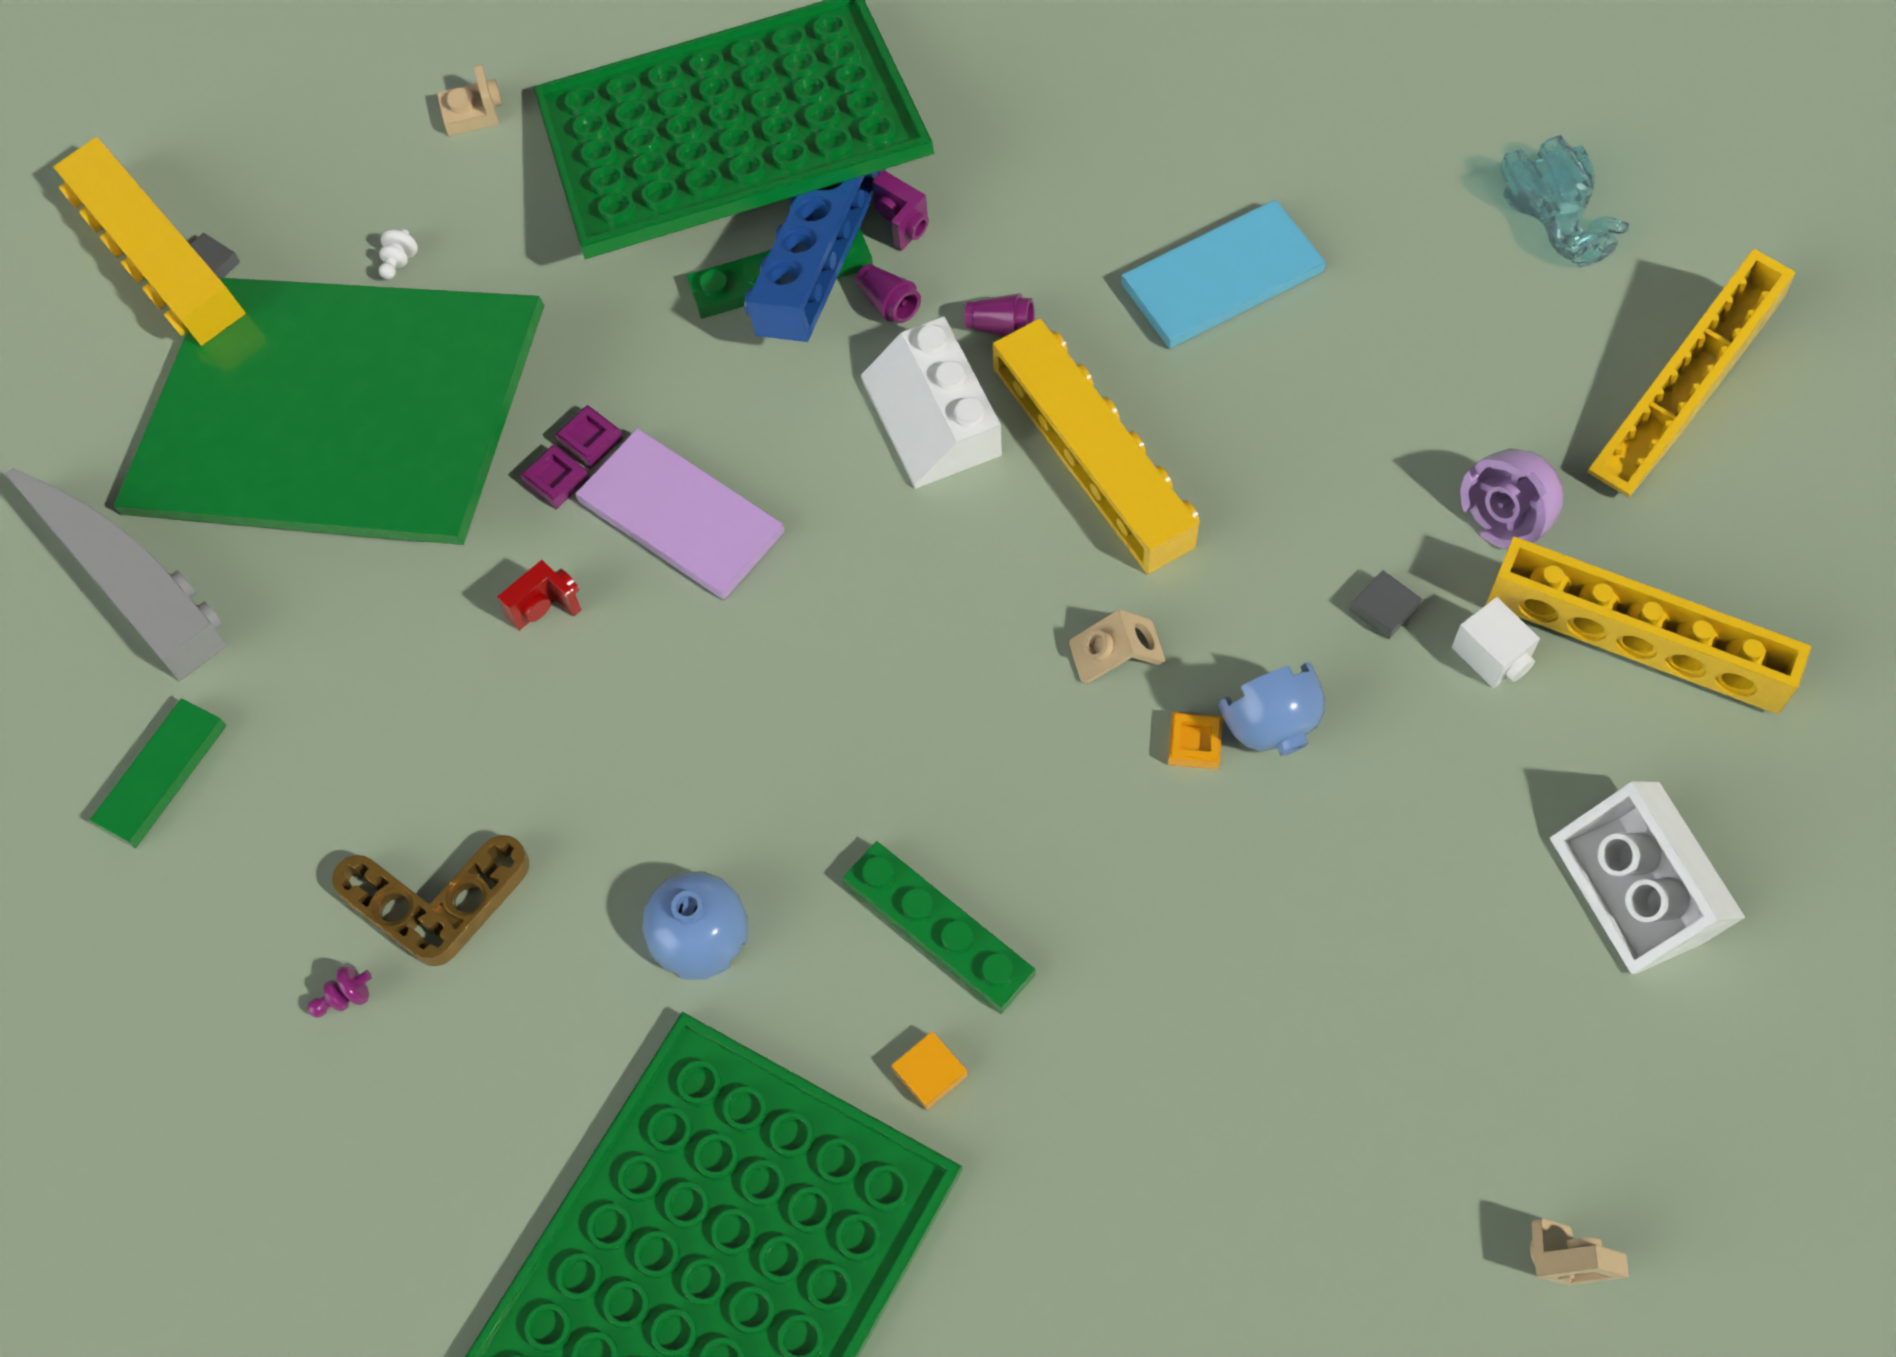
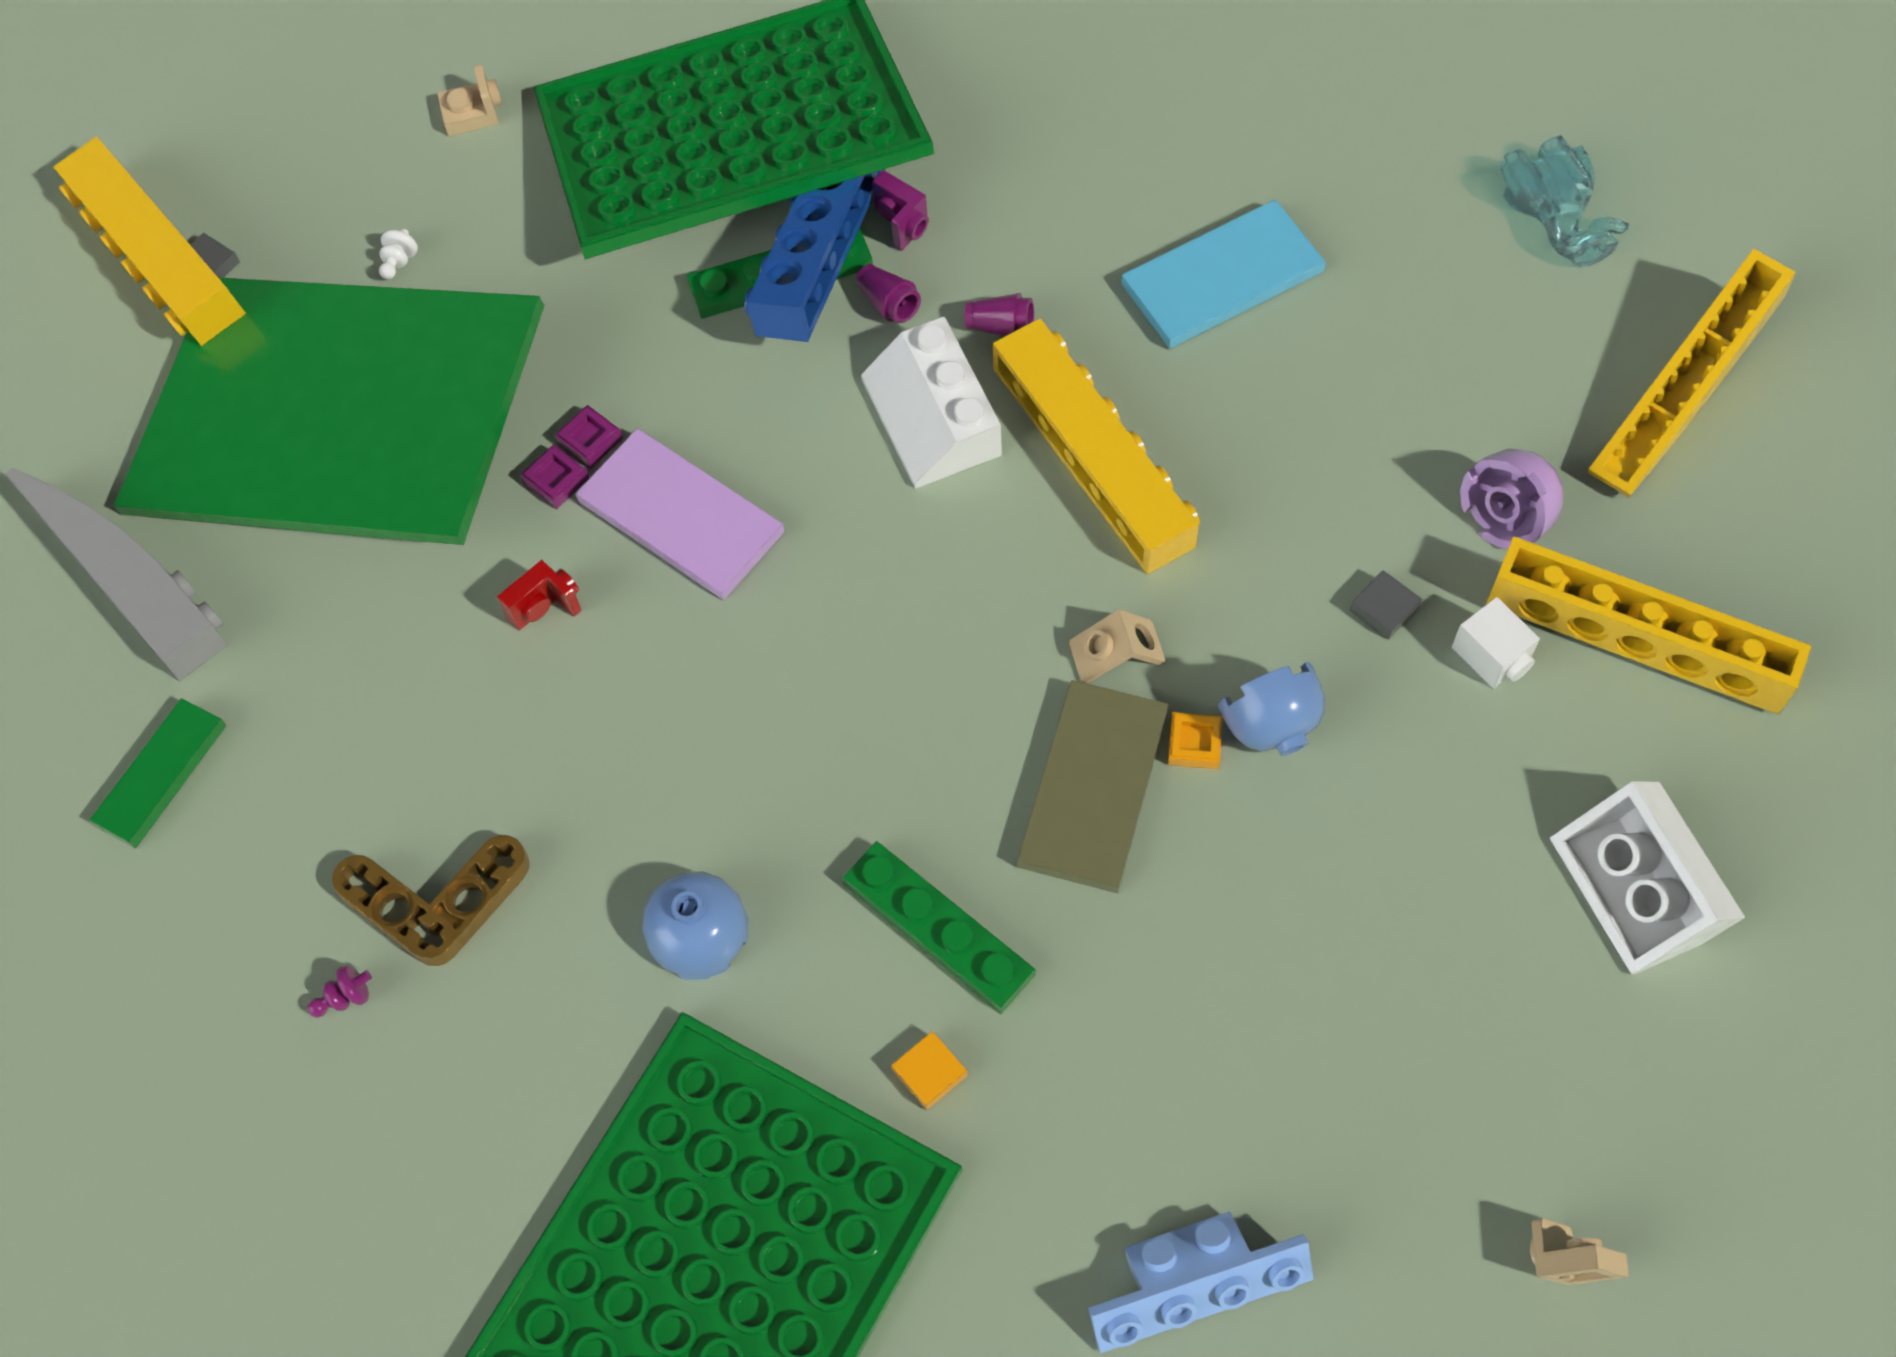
(1093, 786): none -> olive tile
(1196, 1276): none -> light blue bracket

